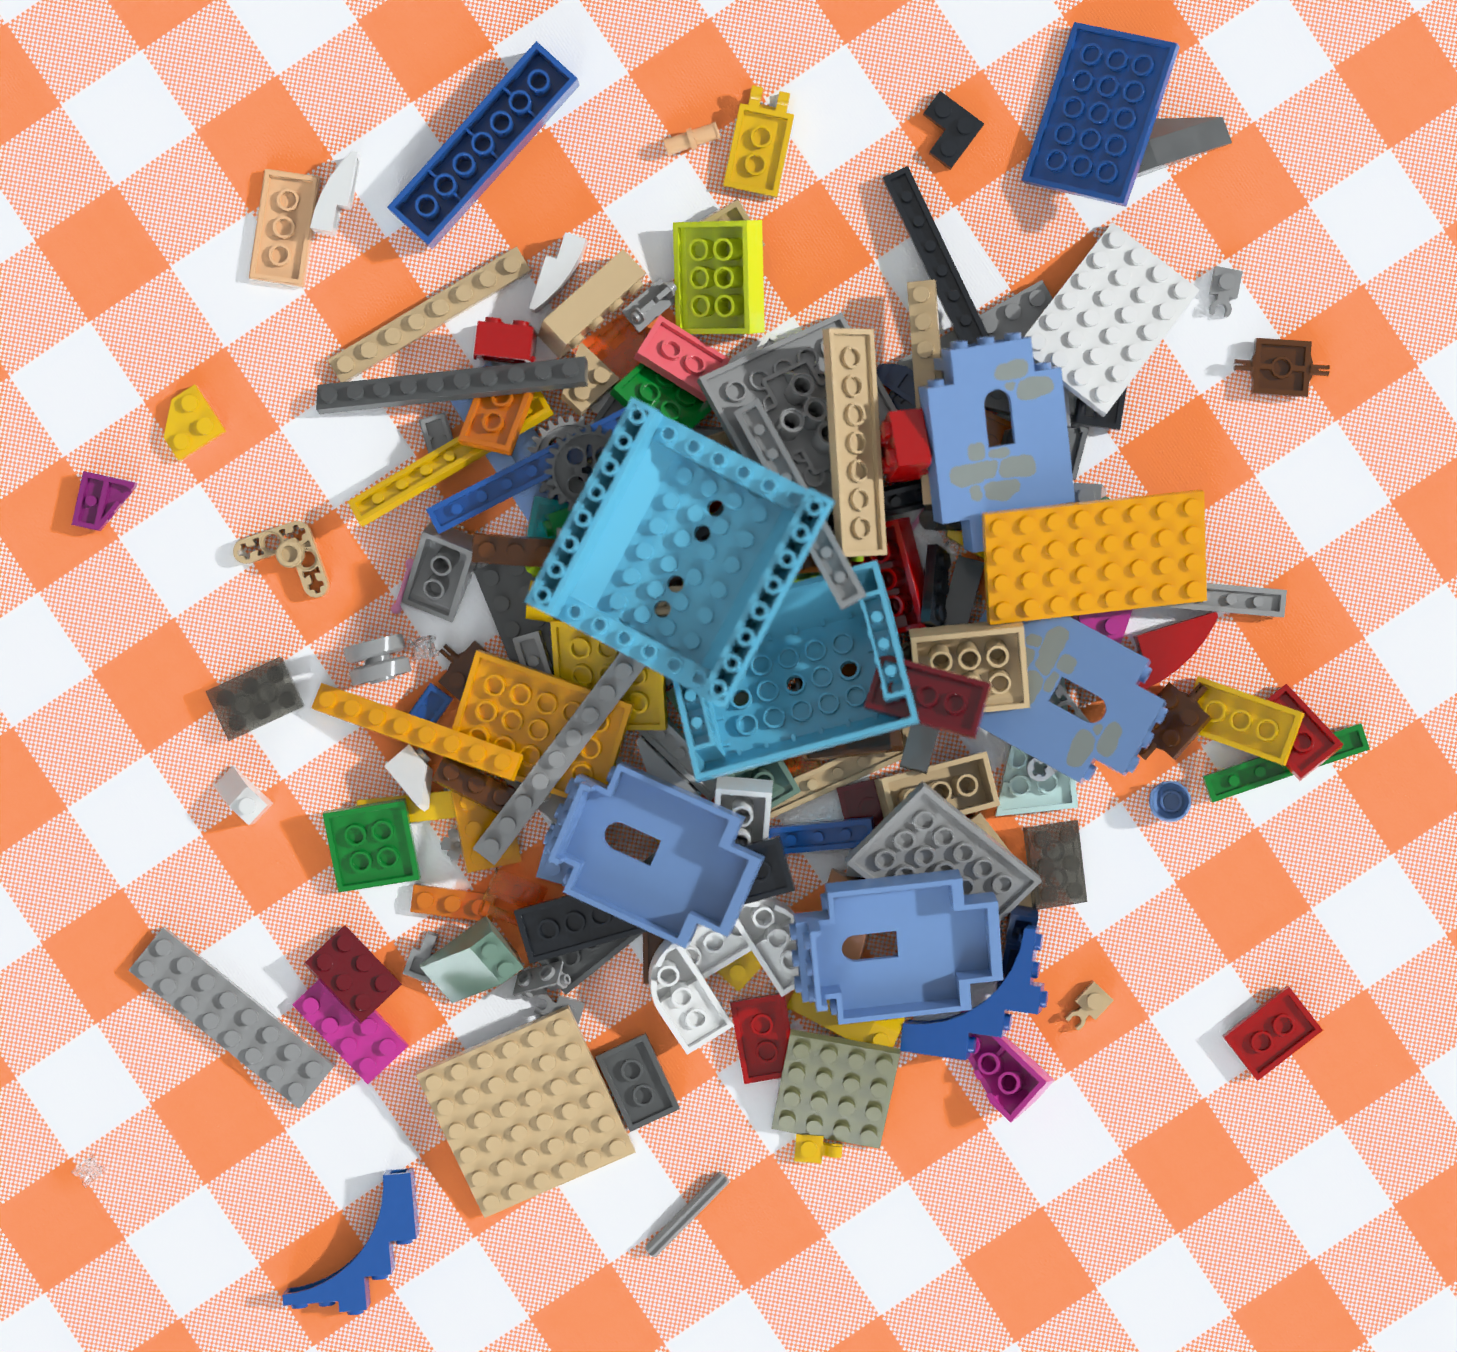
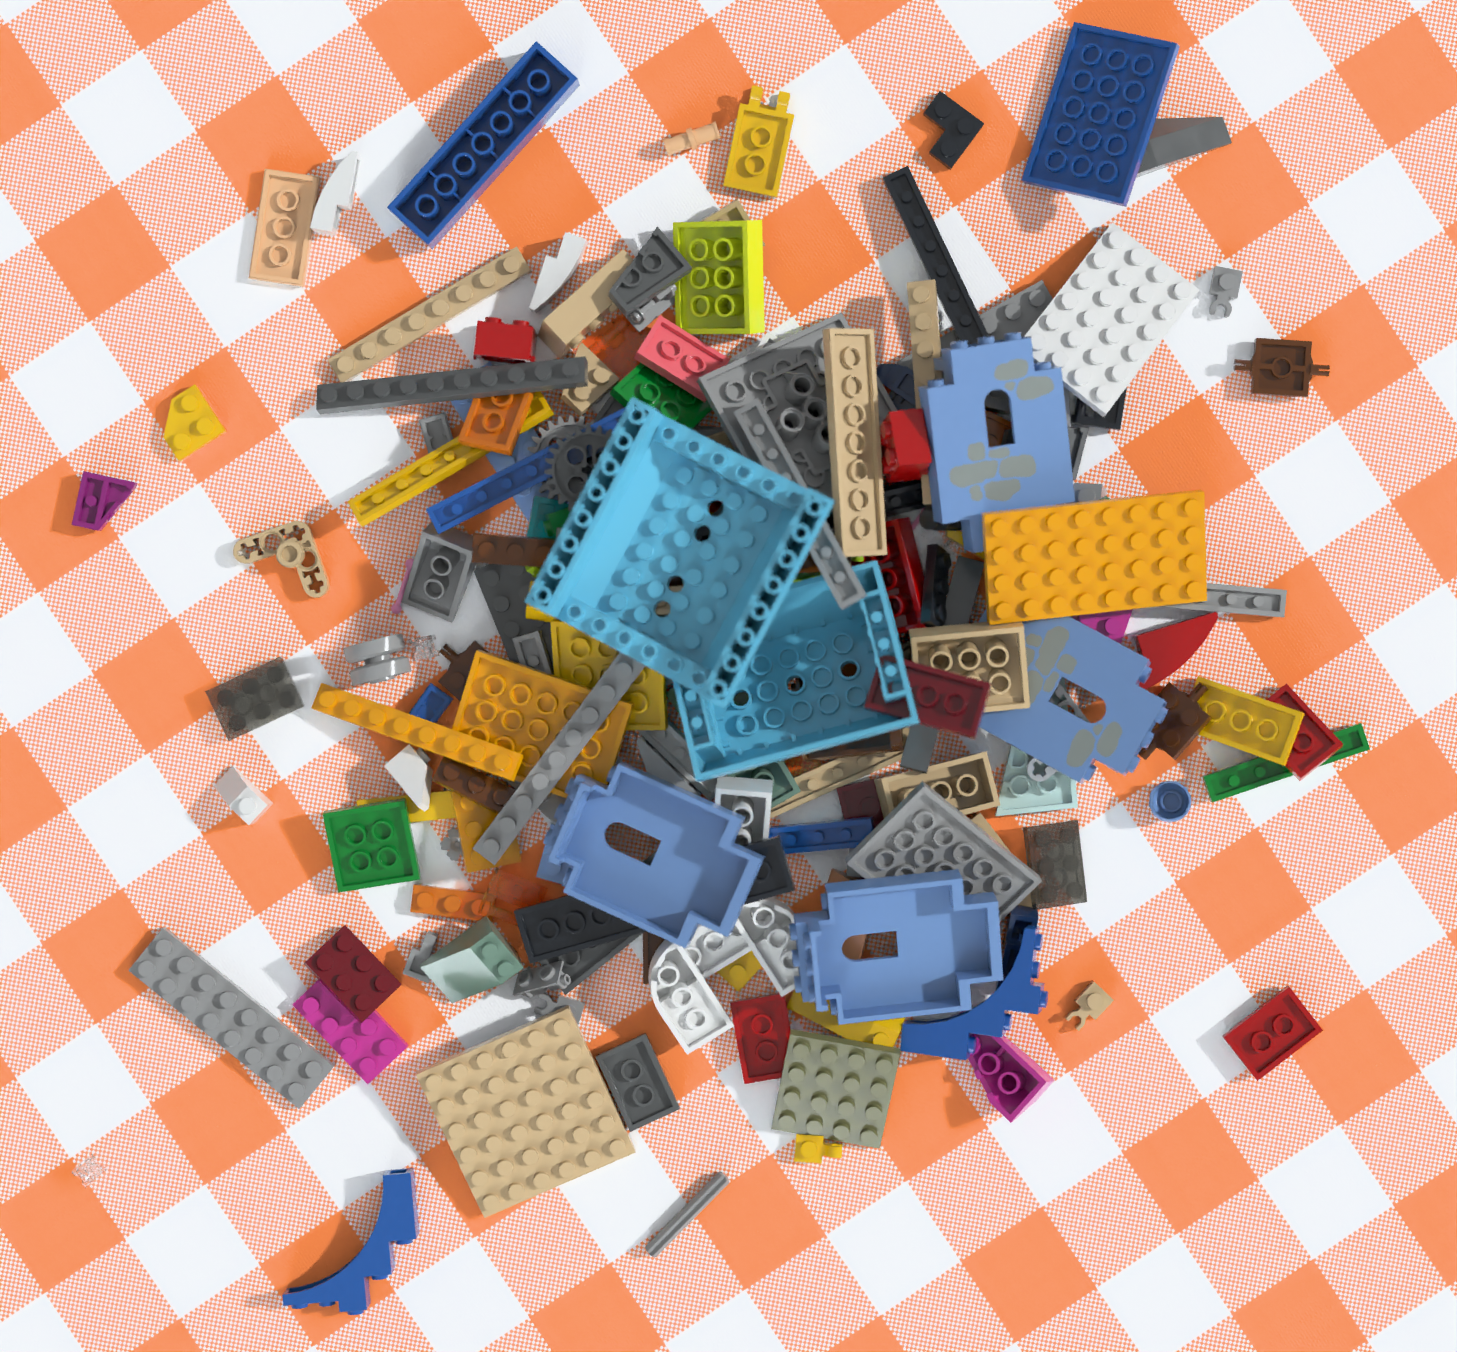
(649, 274): none -> dark grey wing

